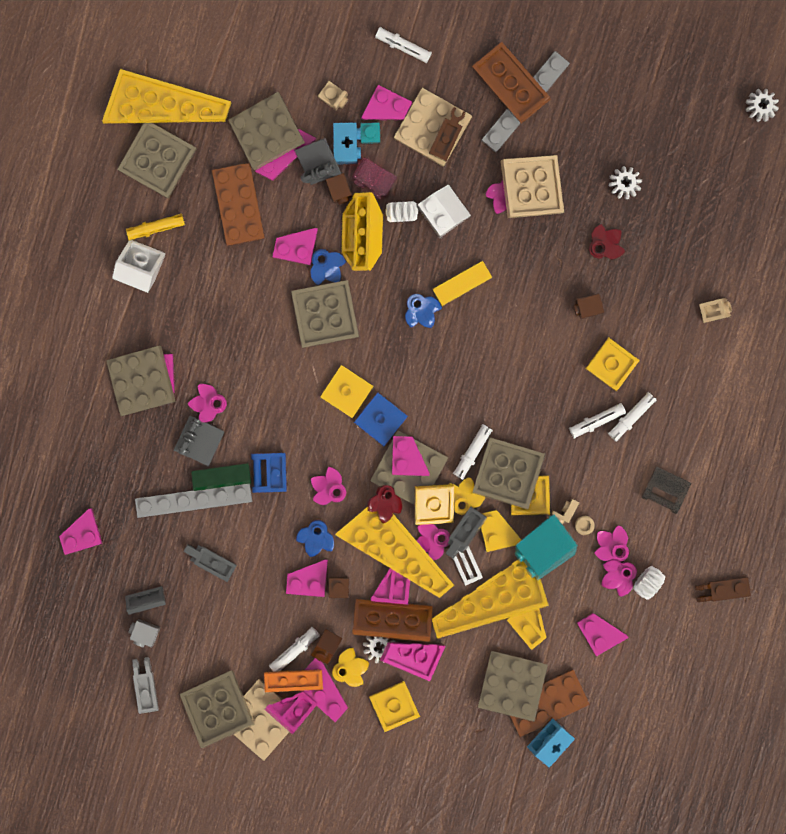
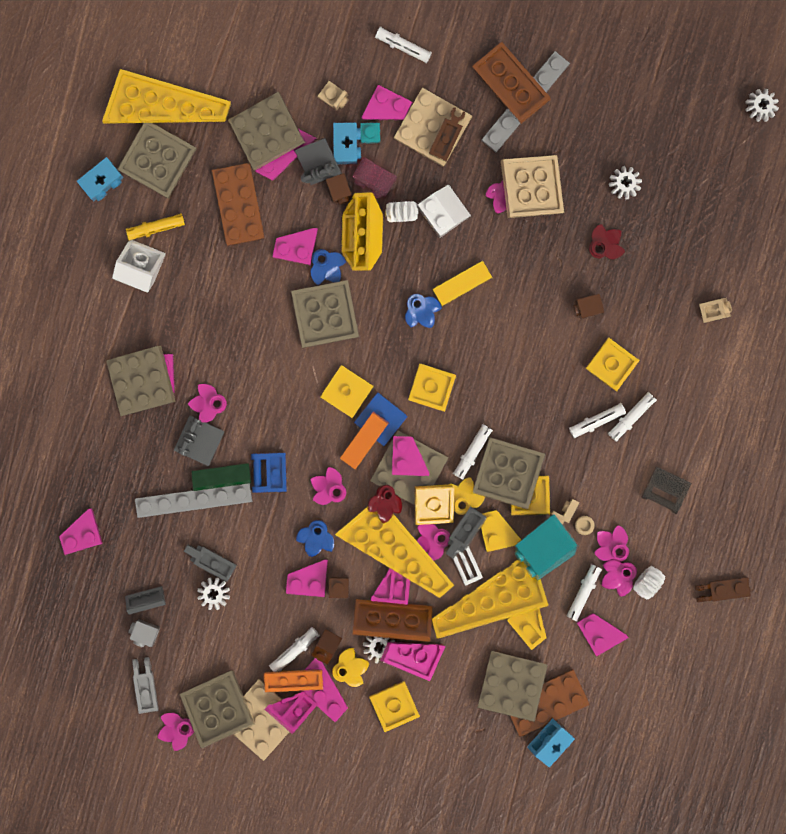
(91, 184): none -> dark azure brick
(173, 730): none -> dark pink plate
(208, 588): none -> white gear
(364, 440): none -> orange tile
(432, 387): none -> yellow plate
(584, 592): none -> white pin

